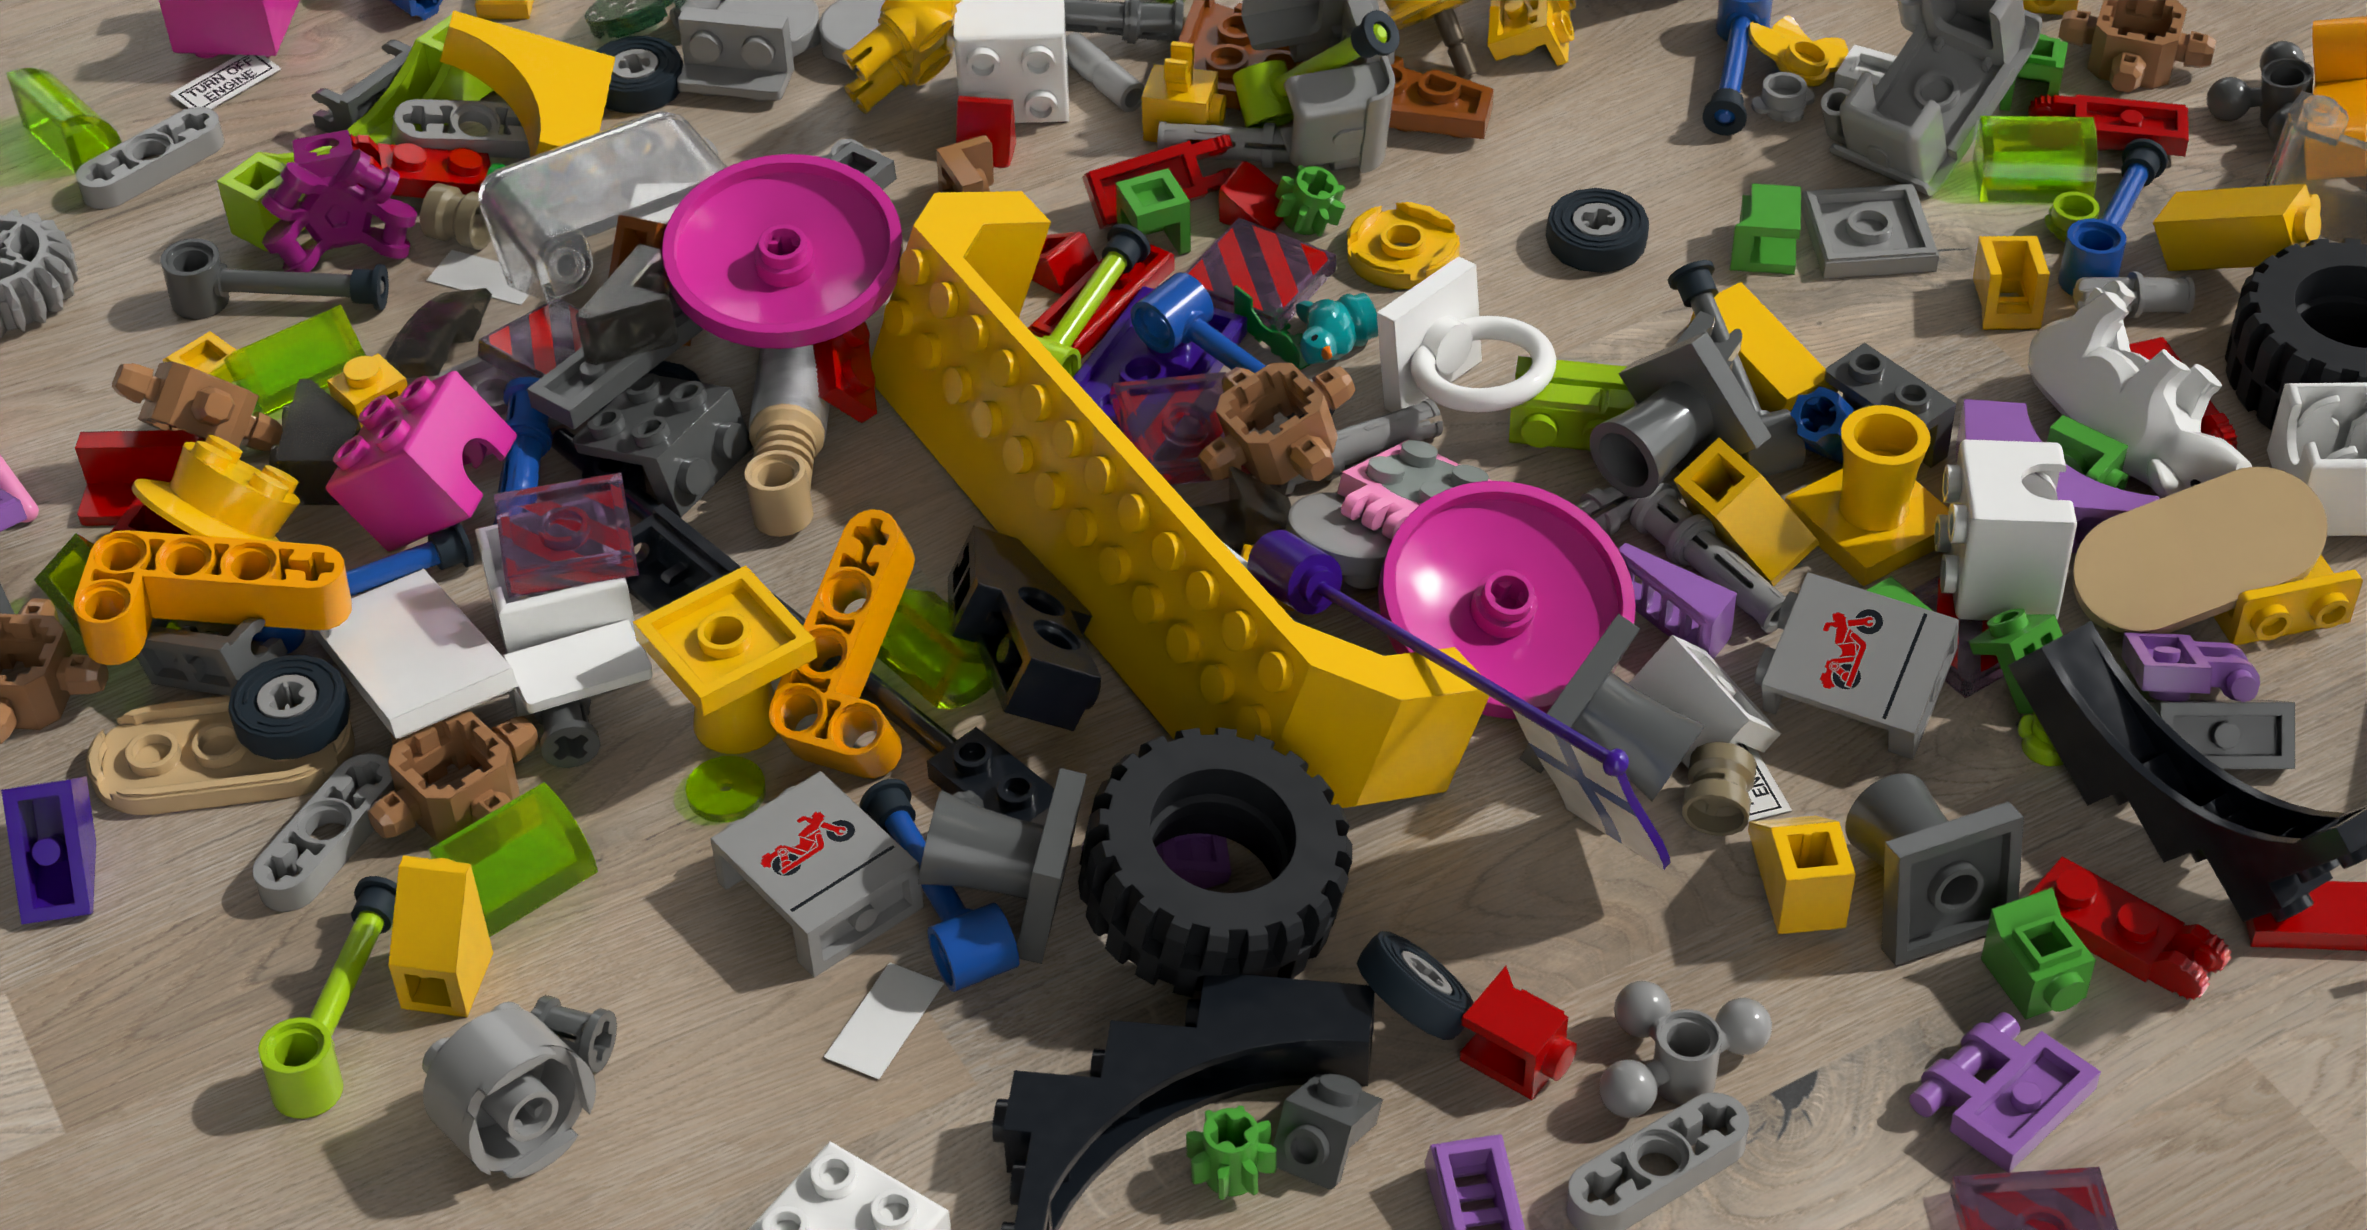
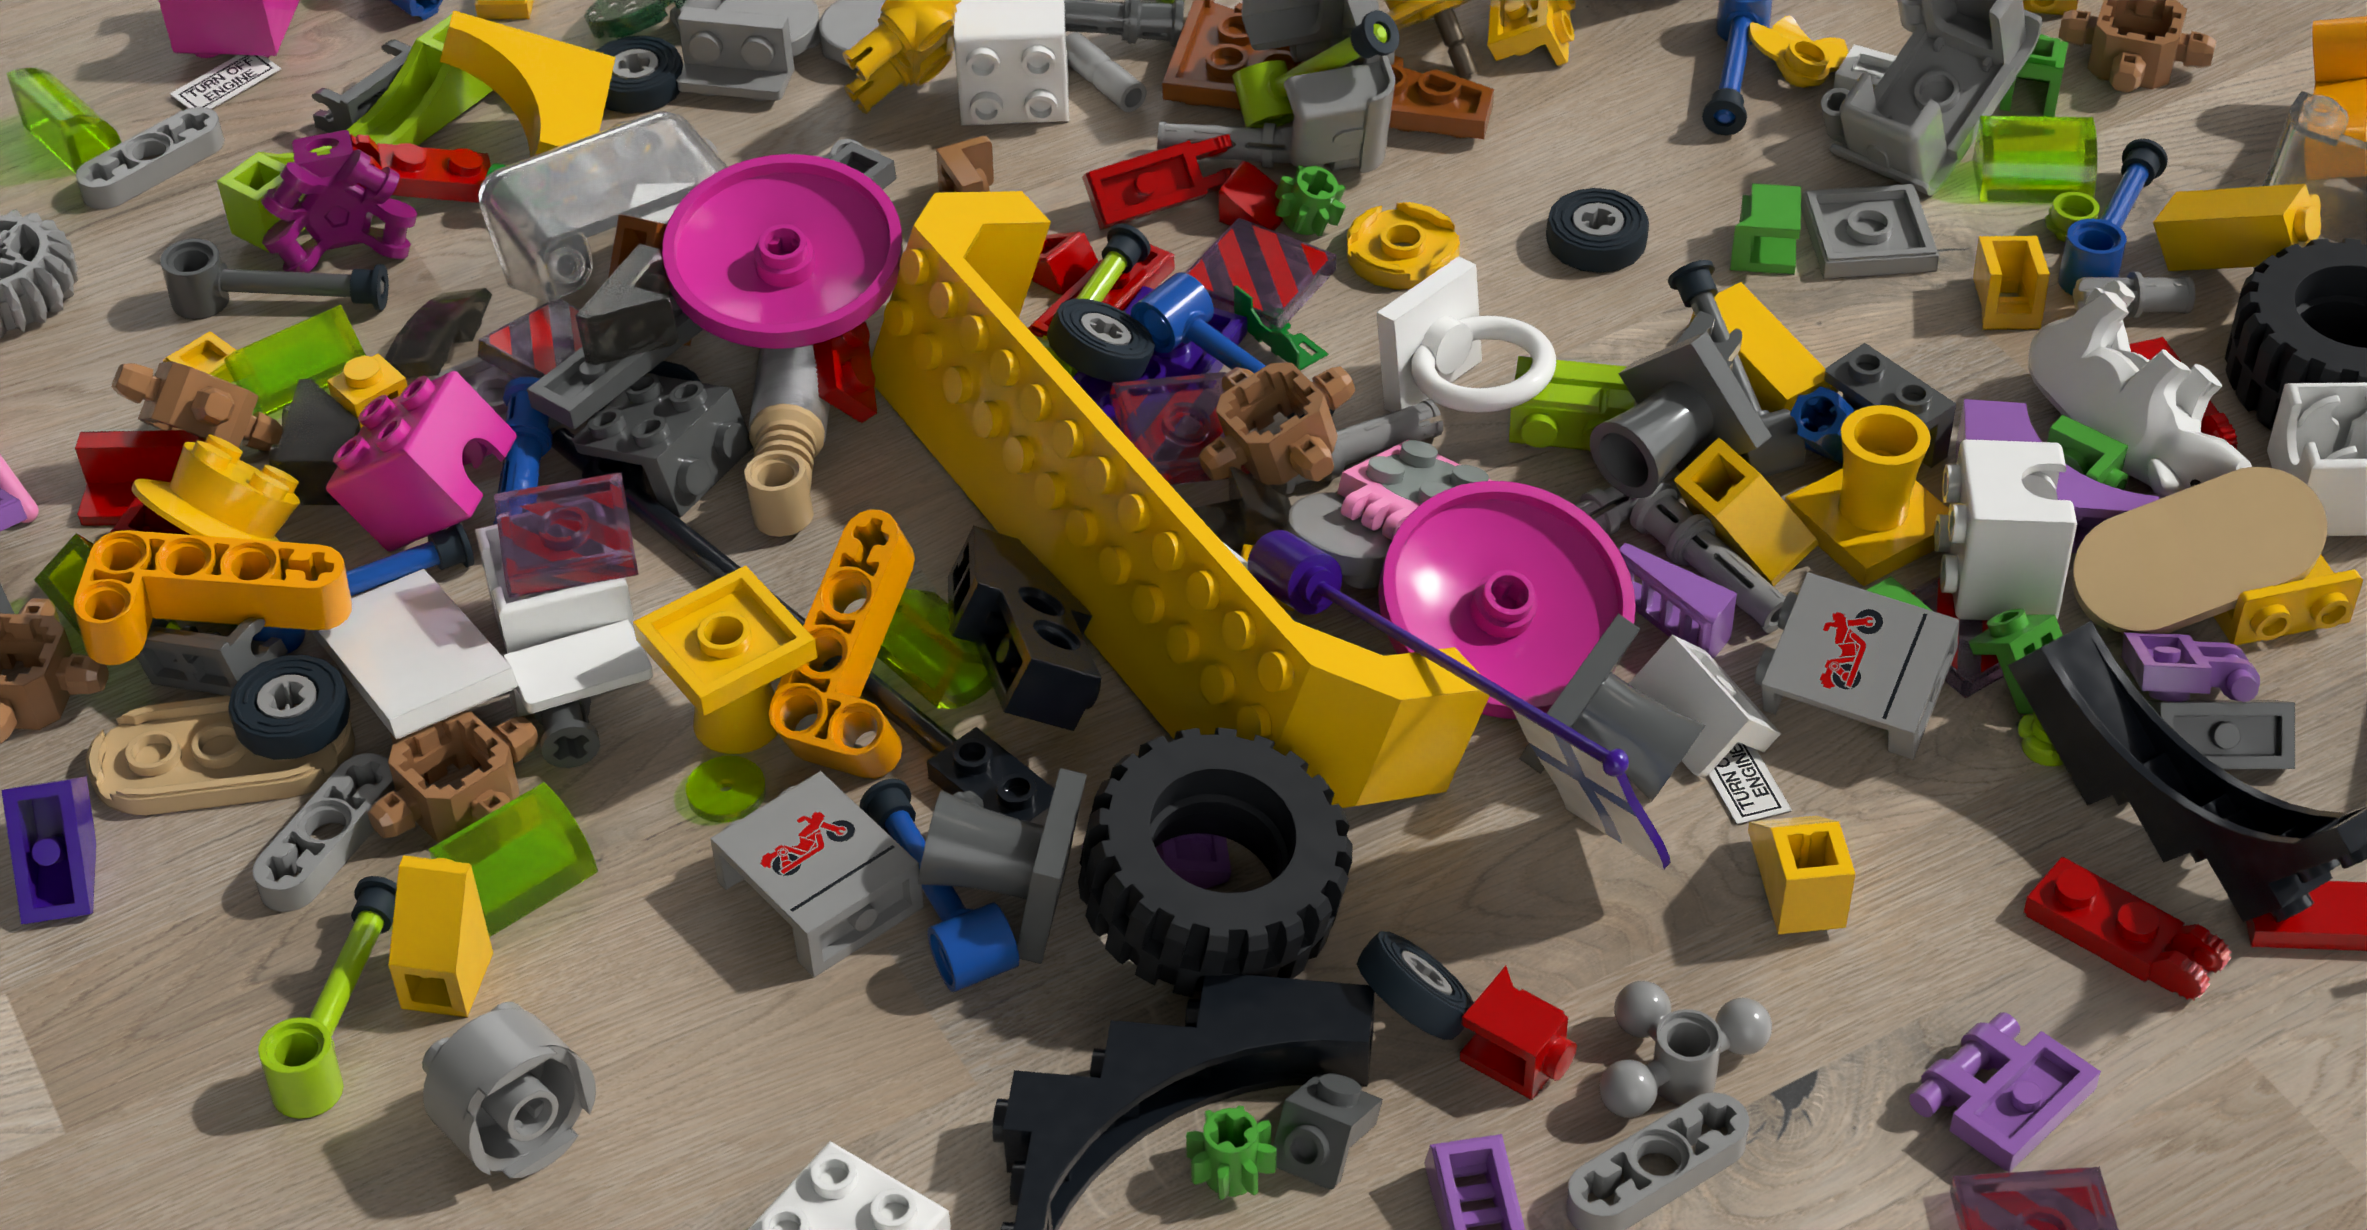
(453, 215): dark tan wheel -> none
(455, 112): light grey beam -> none
(475, 272): white sticker -> none
(586, 1033): dark grey bush -> none
(673, 559): black hinge -> none
(883, 1020): white sticker -> none
(988, 118): red slope -> none
(1100, 340): none -> black bush
(1156, 204): bright green panel -> none
(1181, 94): yellow brick -> none
(1336, 326): teal animal -> none
(1719, 789): dark tan wheel -> none
(1783, 97): light grey plate -> none
(1936, 871): dark grey plant -> none
(2037, 955): bright green window -> none
(2122, 120): red hinge -> none
(2282, 80): dark grey piece -> none

